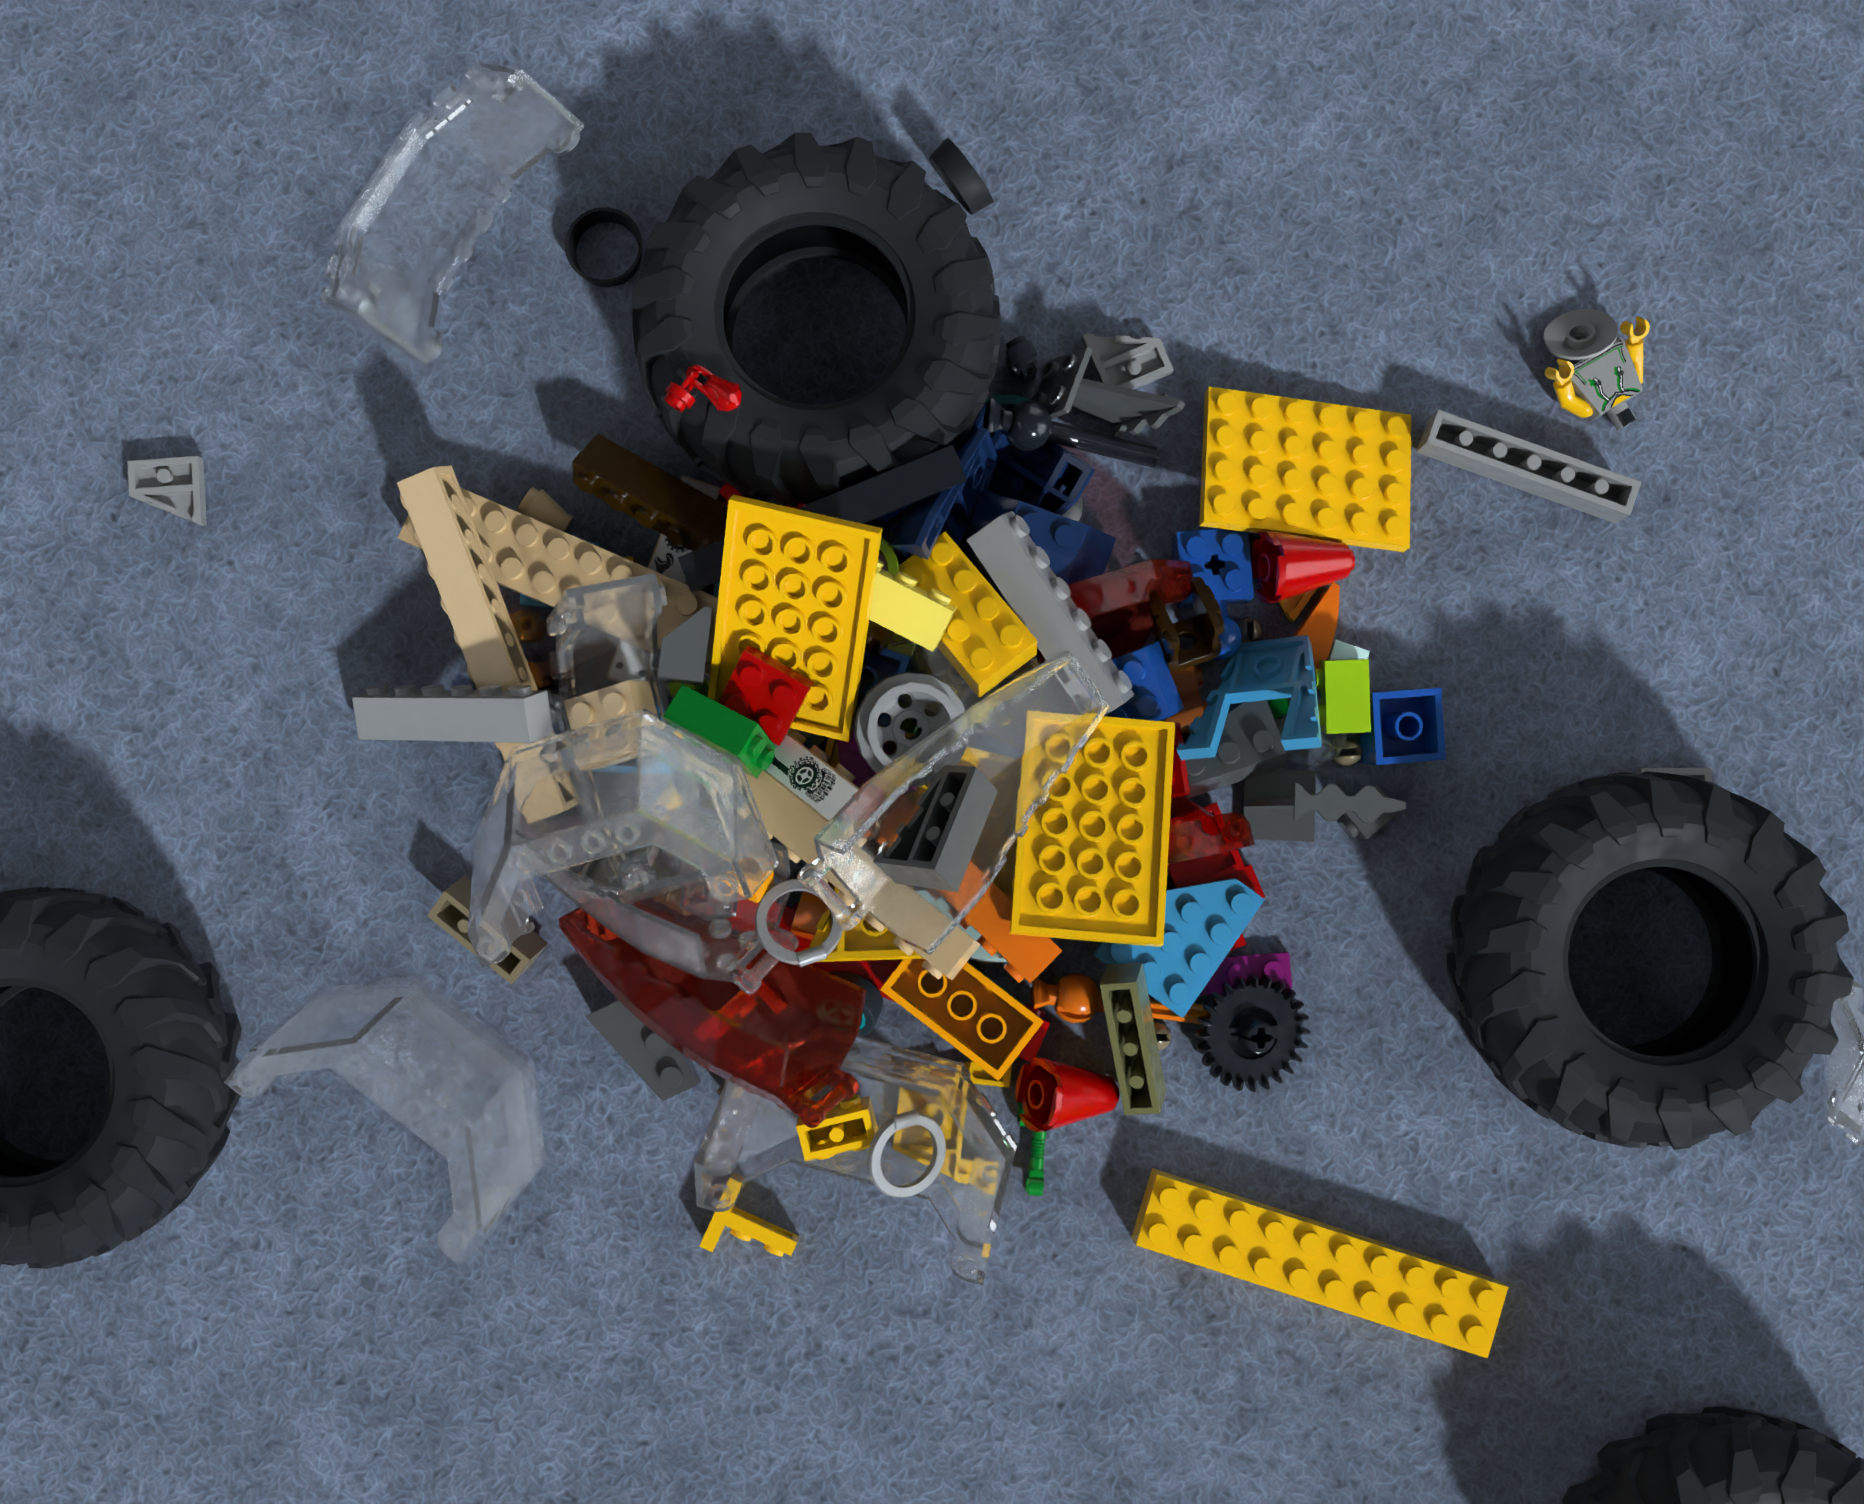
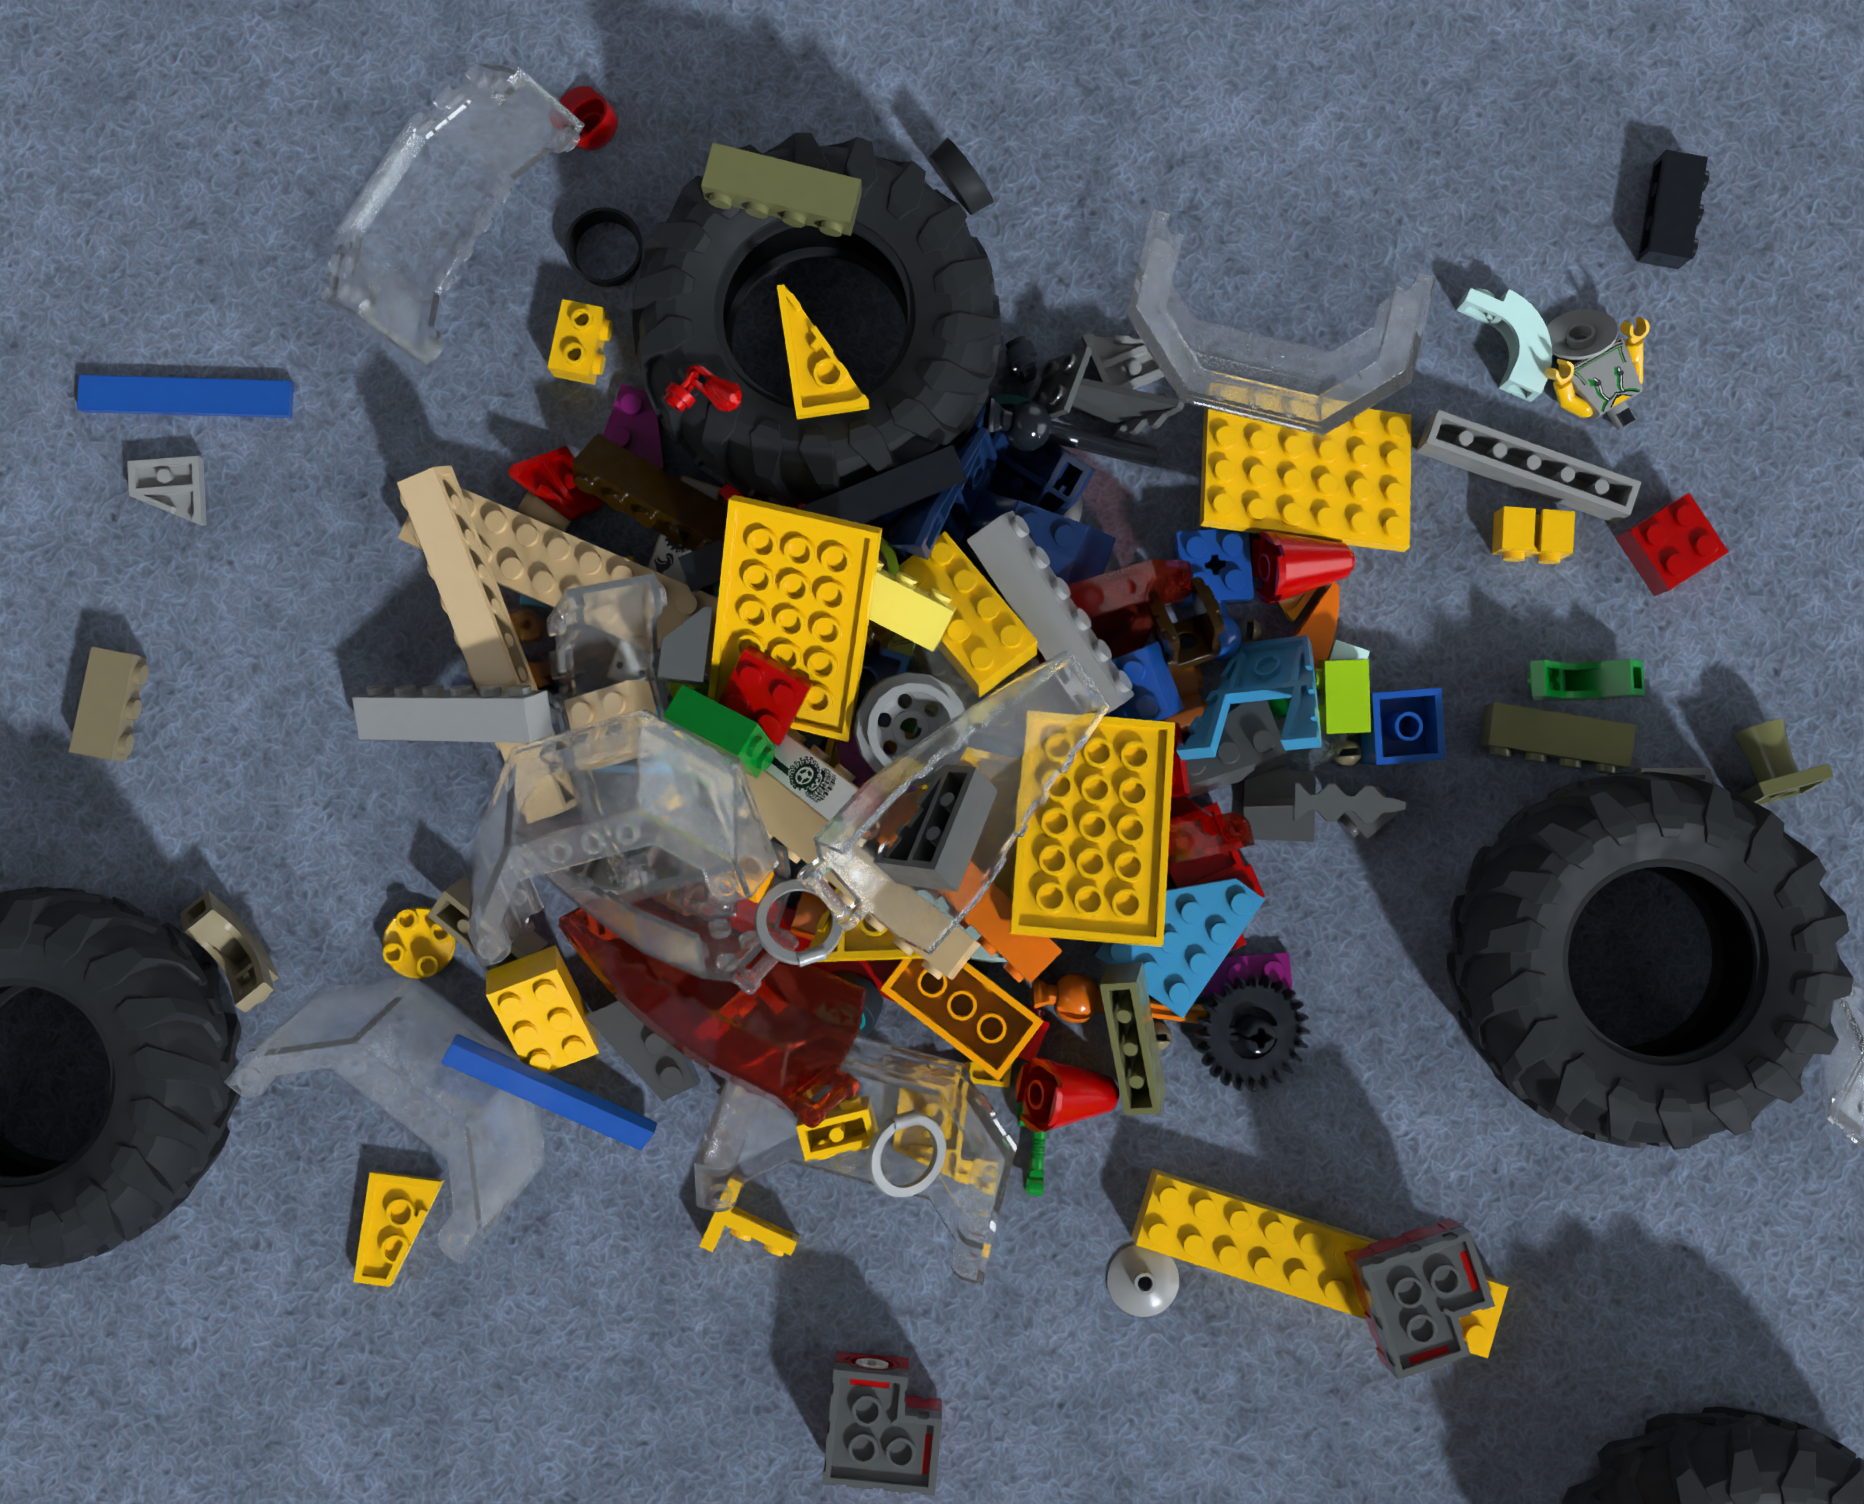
(109, 704): none -> dark tan brick
(185, 396): none -> blue tile
(233, 947): none -> dark tan arch
(390, 1223): none -> yellow wing
(416, 944): none -> yellow dish
(542, 1011): none -> yellow brick
(548, 1092): none -> blue tile
(551, 480): none -> red wing
(579, 342): none -> yellow brick
(595, 113): none -> red cap
(636, 425): none -> magenta wing
(781, 190): none -> olive brick
(817, 376): none -> yellow wing
(877, 1430): none -> dark grey piece
(1134, 1264): none -> light grey dish
(1263, 374): none -> clear windscreen
(1416, 1294): none -> dark grey piece
(1524, 534): none -> yellow piece
(1525, 336): none -> light aqua arch
(1557, 736): none -> olive brick
(1586, 680): none -> green arch
(1672, 544): none -> red brick
(1673, 209): none -> black brick
(1774, 766): none -> olive plant

